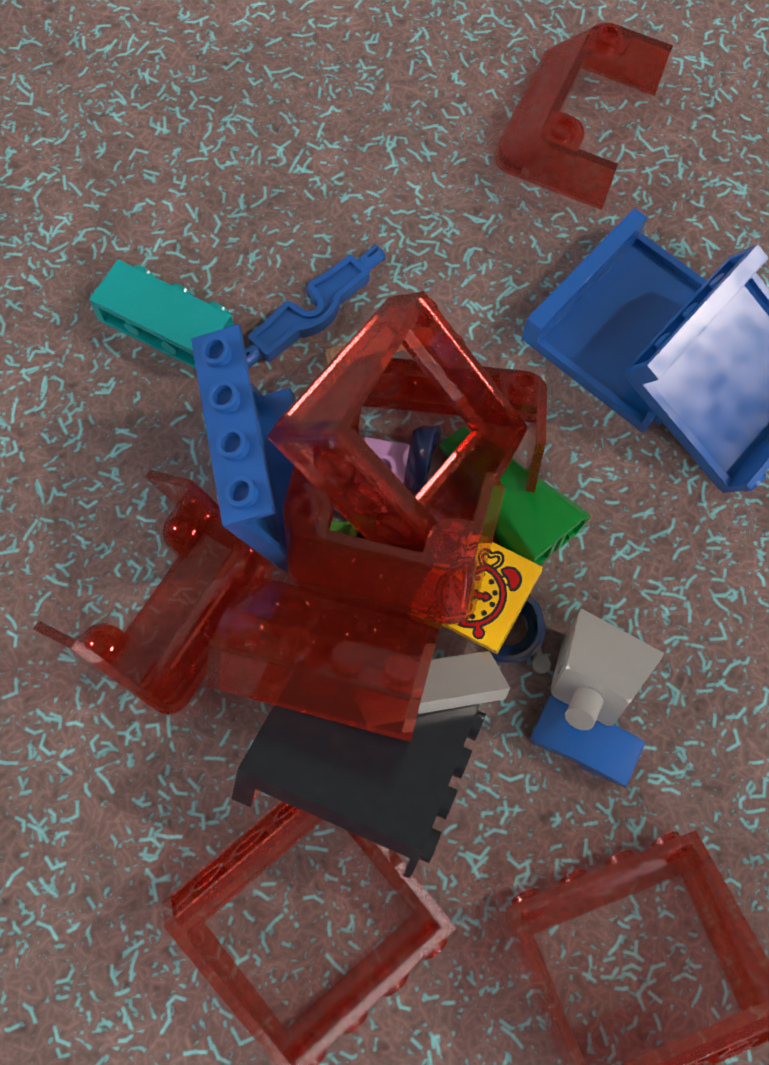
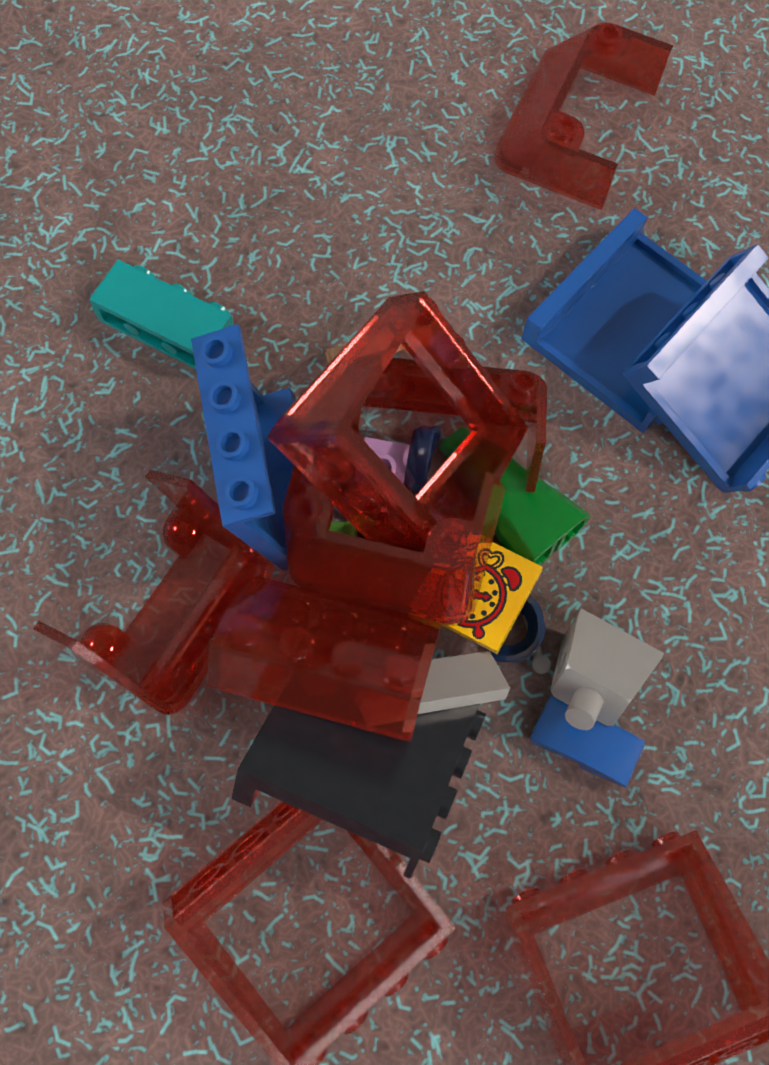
(326, 292): blue piece -> none

